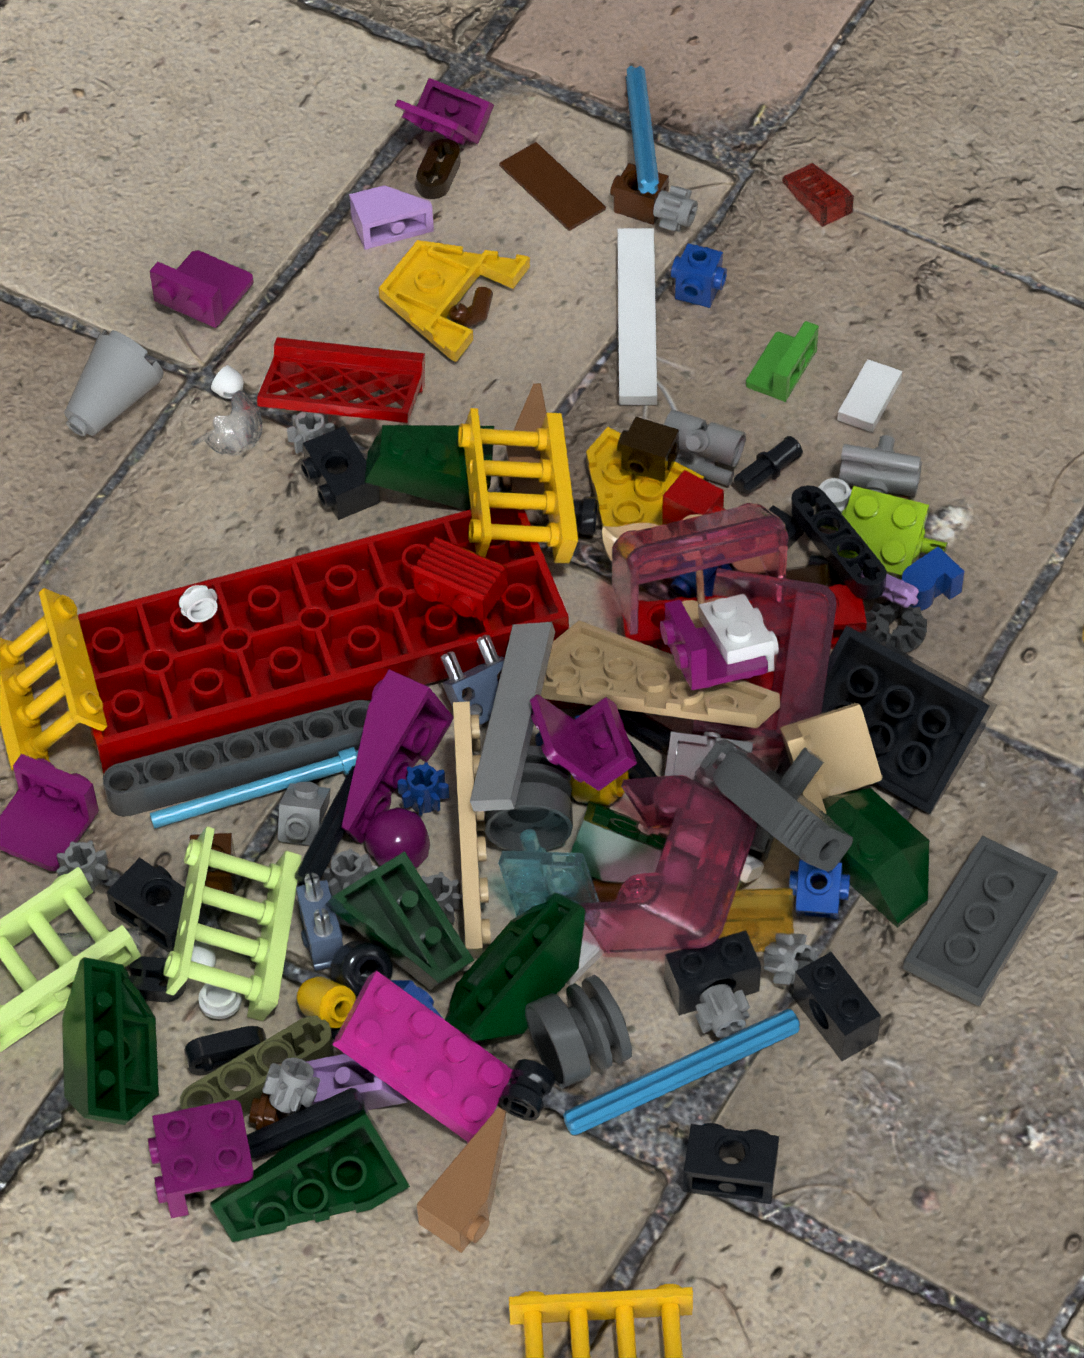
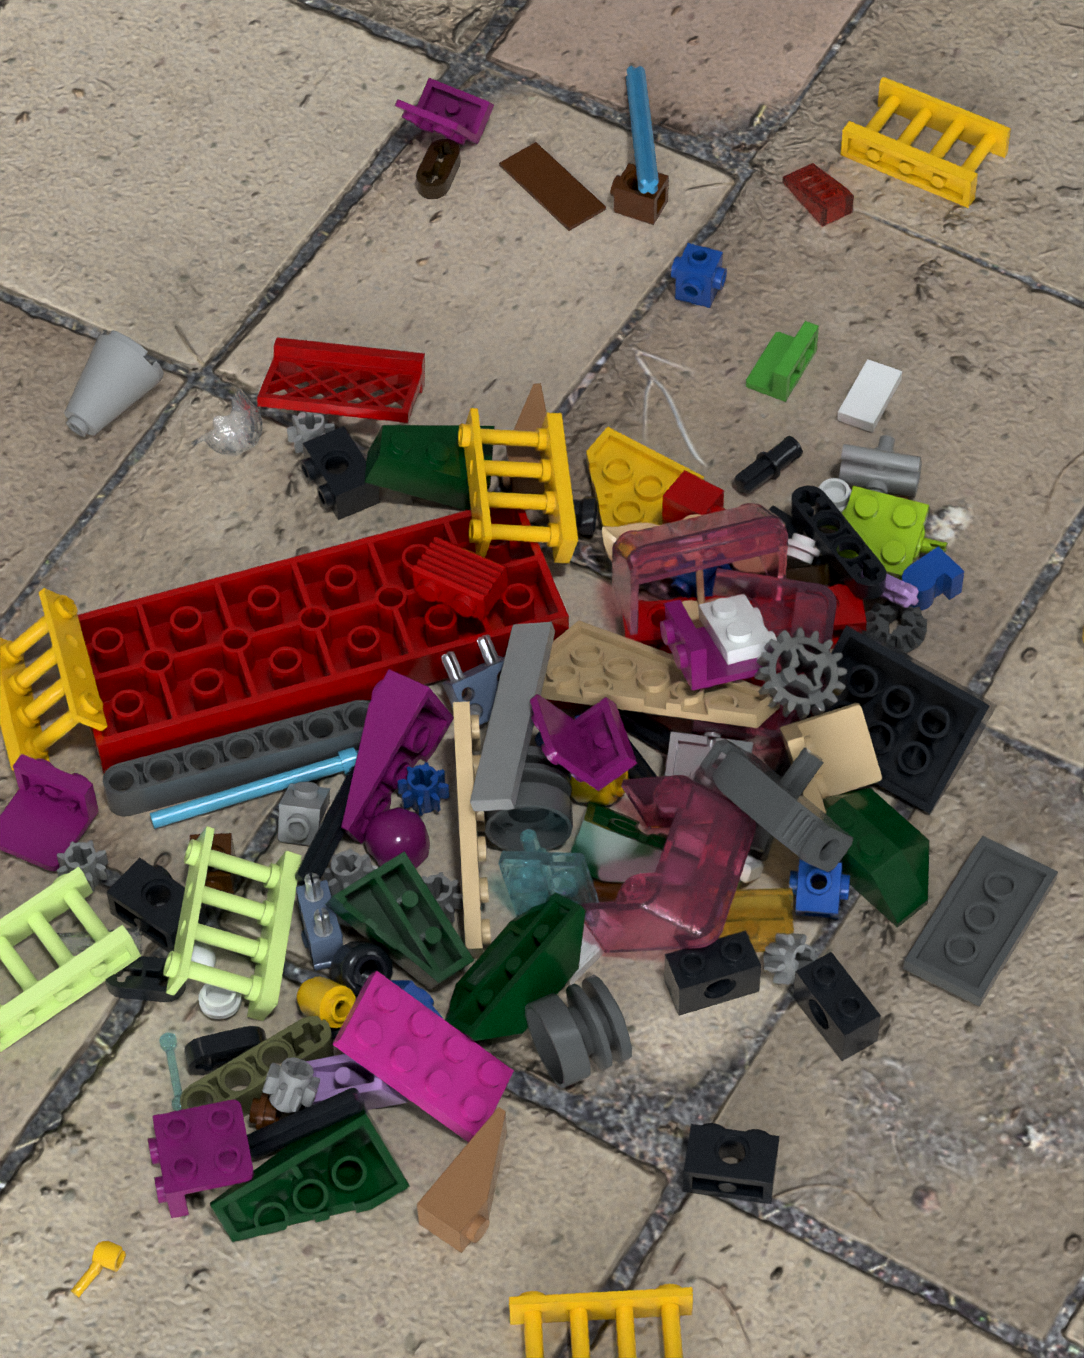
(105, 1255): none -> yellow hand
(108, 1044): dark green wedge -> none
(168, 1043): none -> clear light blue hinge
(198, 603): white plate -> none
(200, 287): magenta bracket -> none
(227, 382): white hinge -> none
(389, 216): lavender slope -> none
(435, 279): yellow wing -> none
(476, 312): reddish brown arm -> none
(526, 1092): black wheel -> none
(636, 317): white tile -> none
(648, 449): dark brown brick -> none
(675, 208): light grey gear -> none
(681, 1072): dark azure axle -> none
(705, 445): light grey pin -> none
(722, 1010): light grey gear -> none
(802, 549): none -> white plate
(803, 690): none -> dark grey gear
(913, 165): none -> yellow fence

